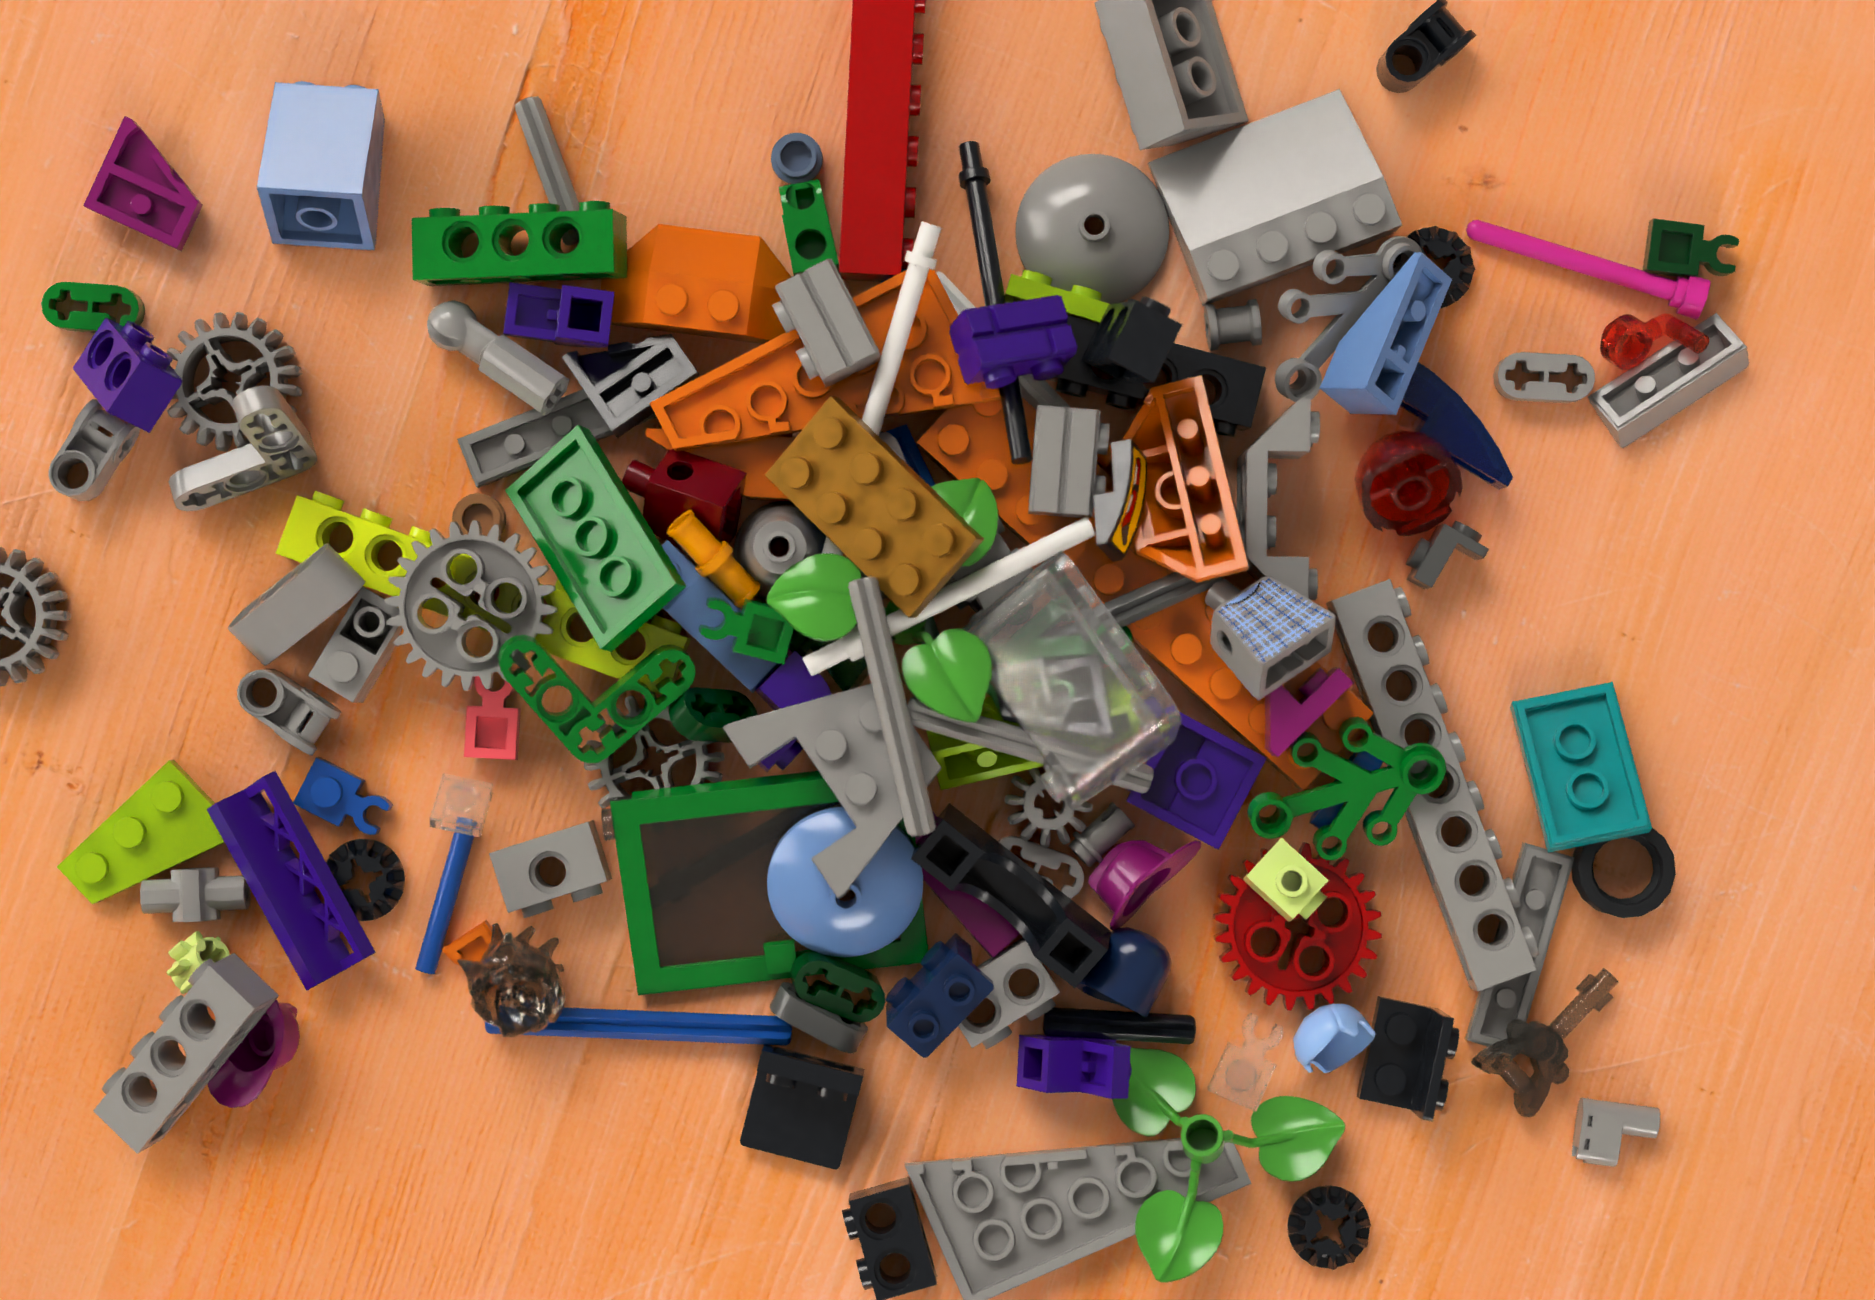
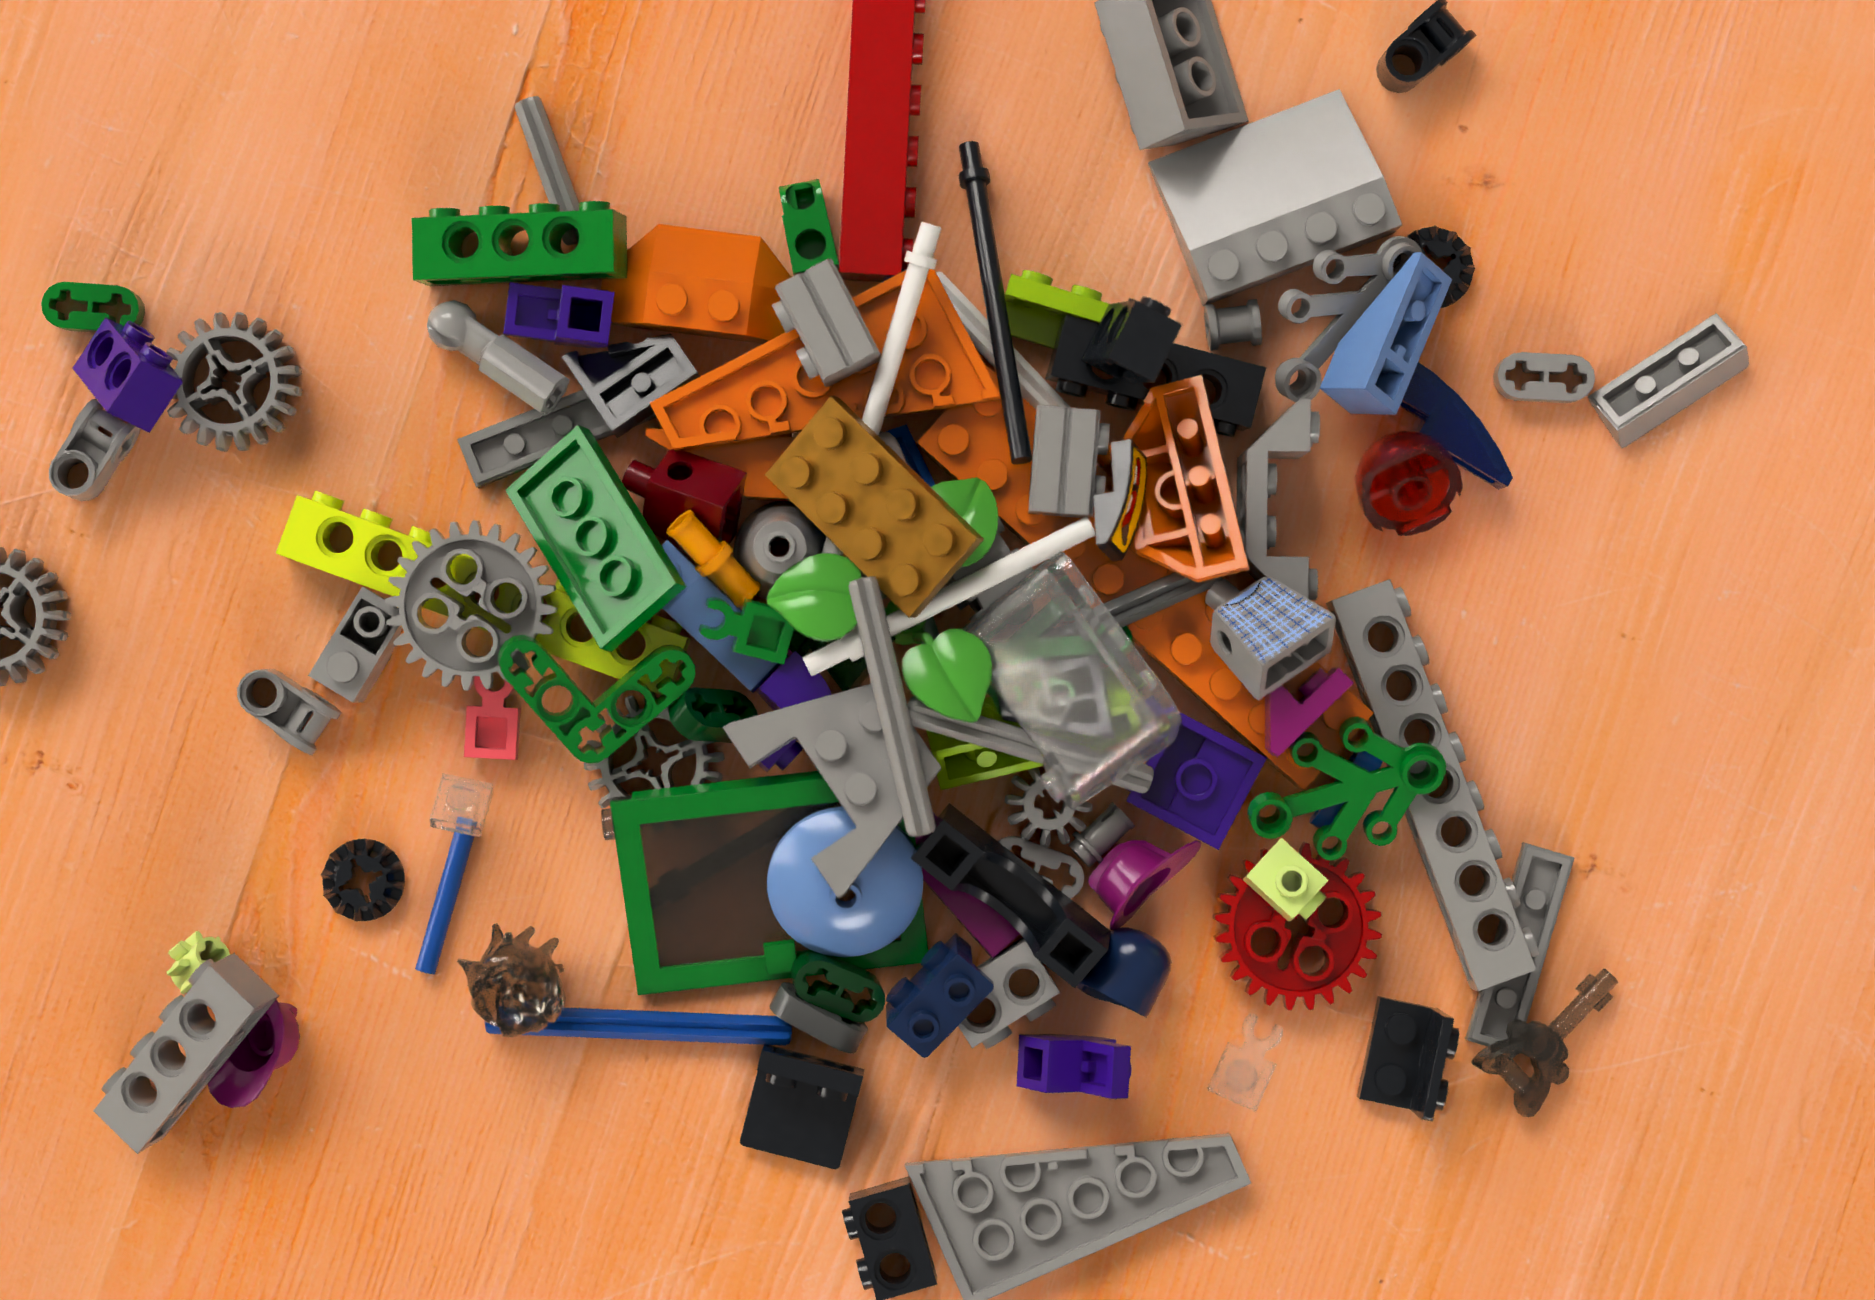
(143, 189): magenta wing -> none
(144, 836): lime wing -> none
(195, 894): light grey axle -> none
(277, 450): light grey beam -> none
(287, 884): dark purple fence -> none
(296, 604): light grey beam -> none
(322, 165): slope -> none
(335, 794): blue plate -> none
(471, 944): orange tile -> none
(479, 508): medium nougat tile -> none
(519, 869): light grey brick -> none
(796, 158): sand blue plate -> none
(1013, 341): dark purple brick -> none
(1053, 232): light grey dish -> none
(1119, 1025): black axle -> none
(1185, 1233): bright green plant -> none
(1331, 1037): light blue hair -> none
(1334, 1203): black gear -> none
(1431, 556): dark grey bracket -> none
(1580, 767): teal tile -> none
(1601, 1127): light grey piece -> none
(1629, 339): clear red plate -> none
(1642, 903): black tyre -> none
(1679, 249): dark green plate -> none
(1684, 294): dark pink piece -> none

